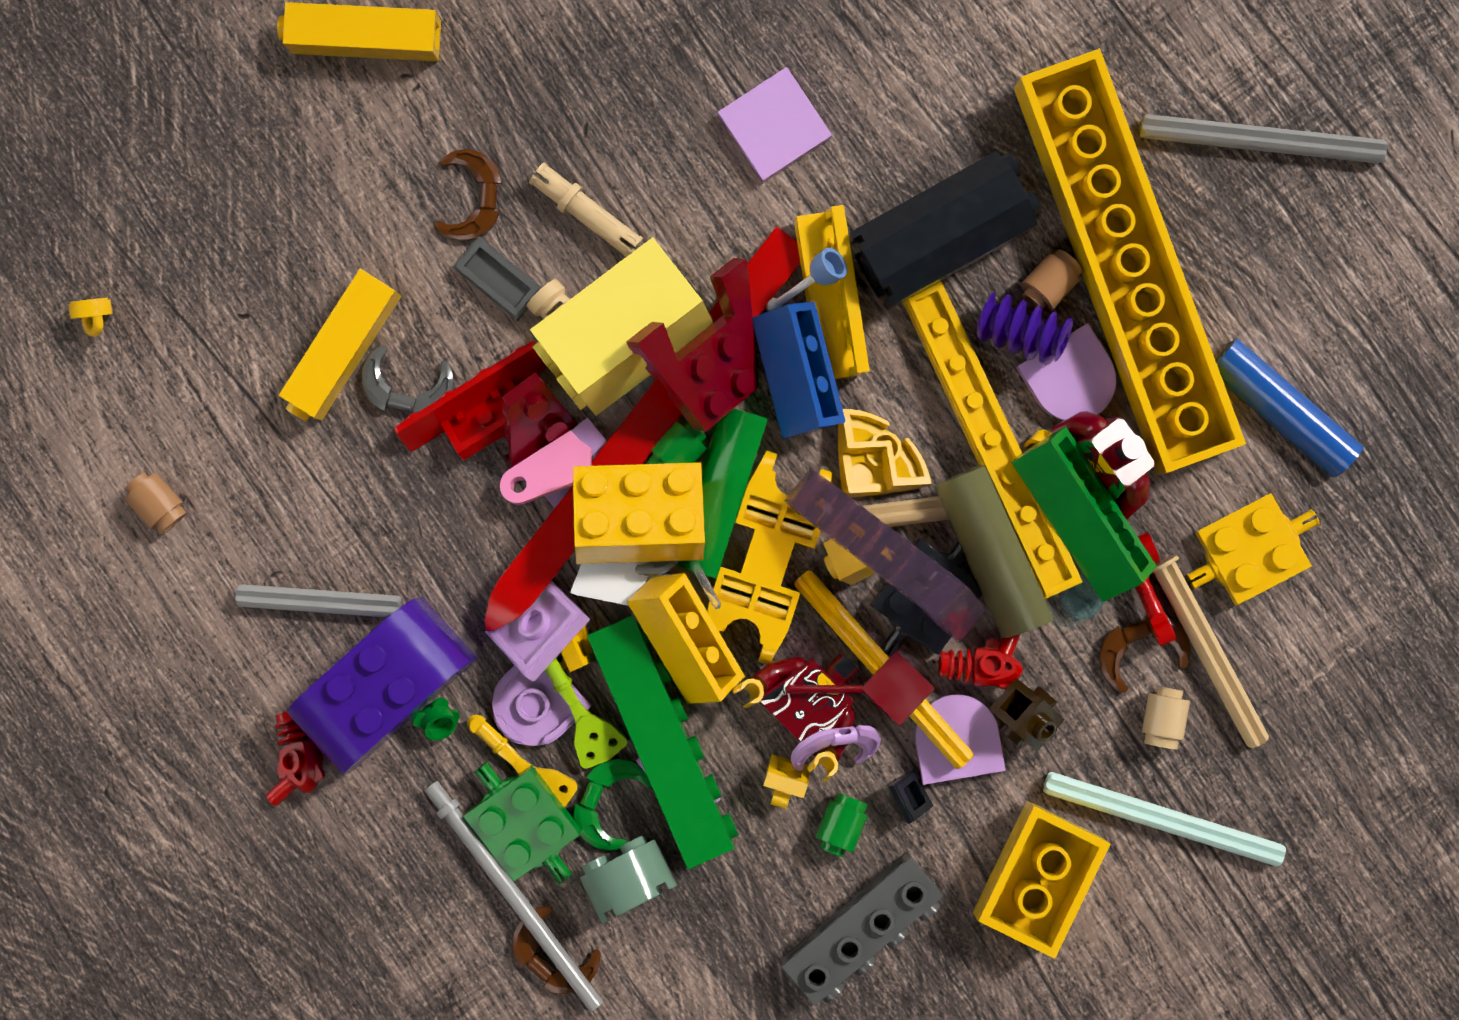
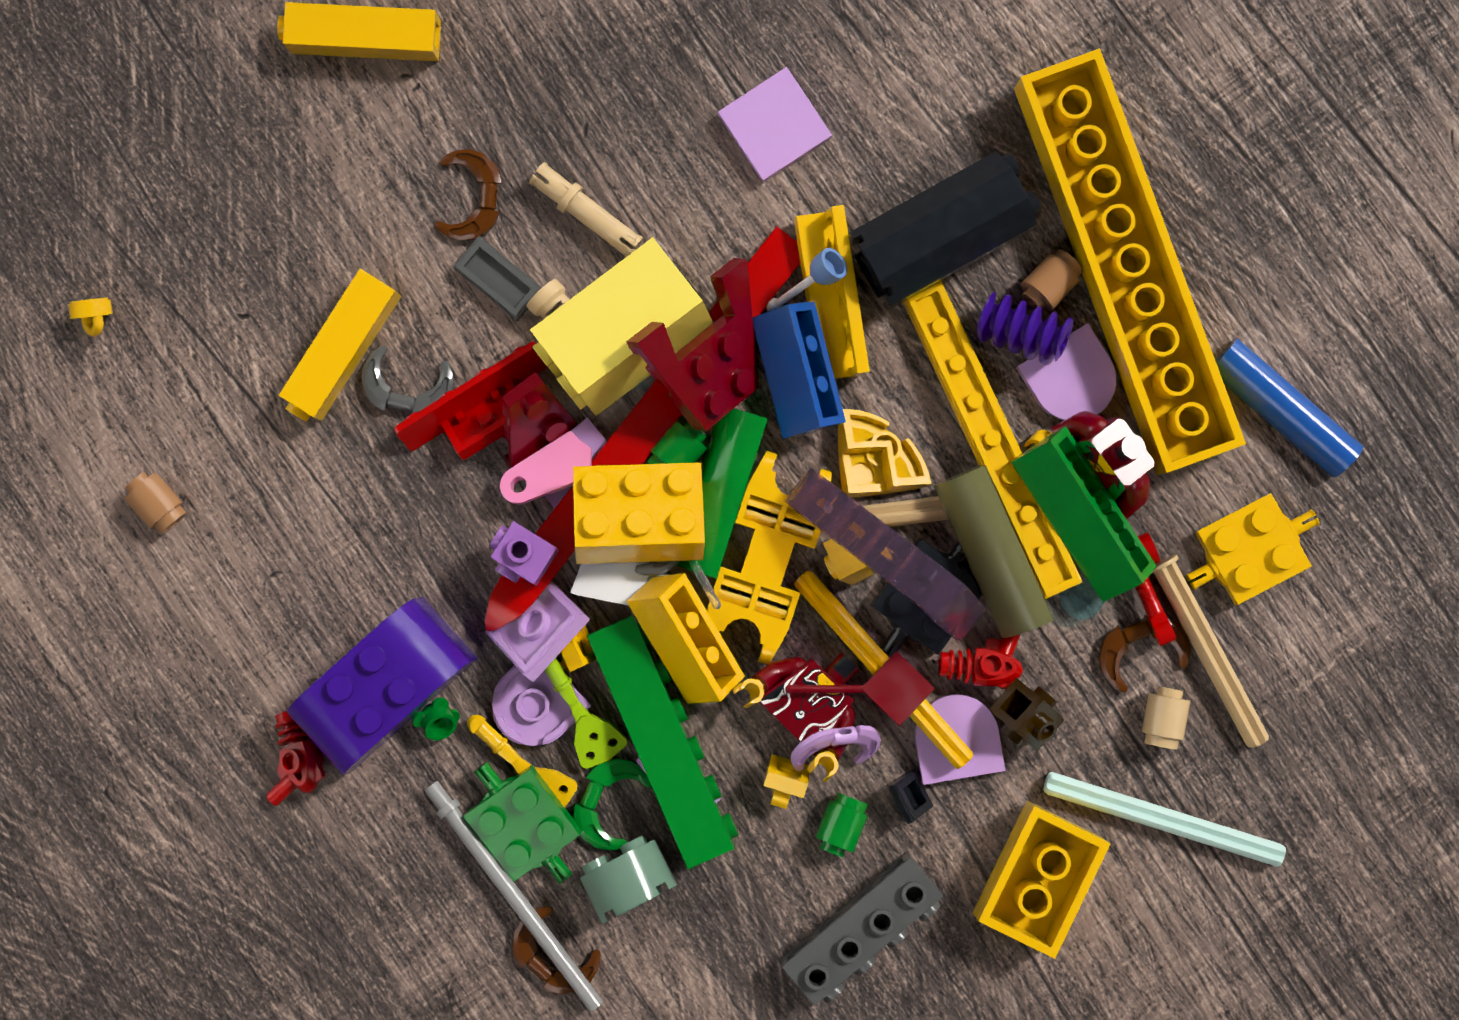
(316, 600): light grey axle -> none
(521, 554): none -> medium lavender brick
(1263, 138): light grey axle -> none

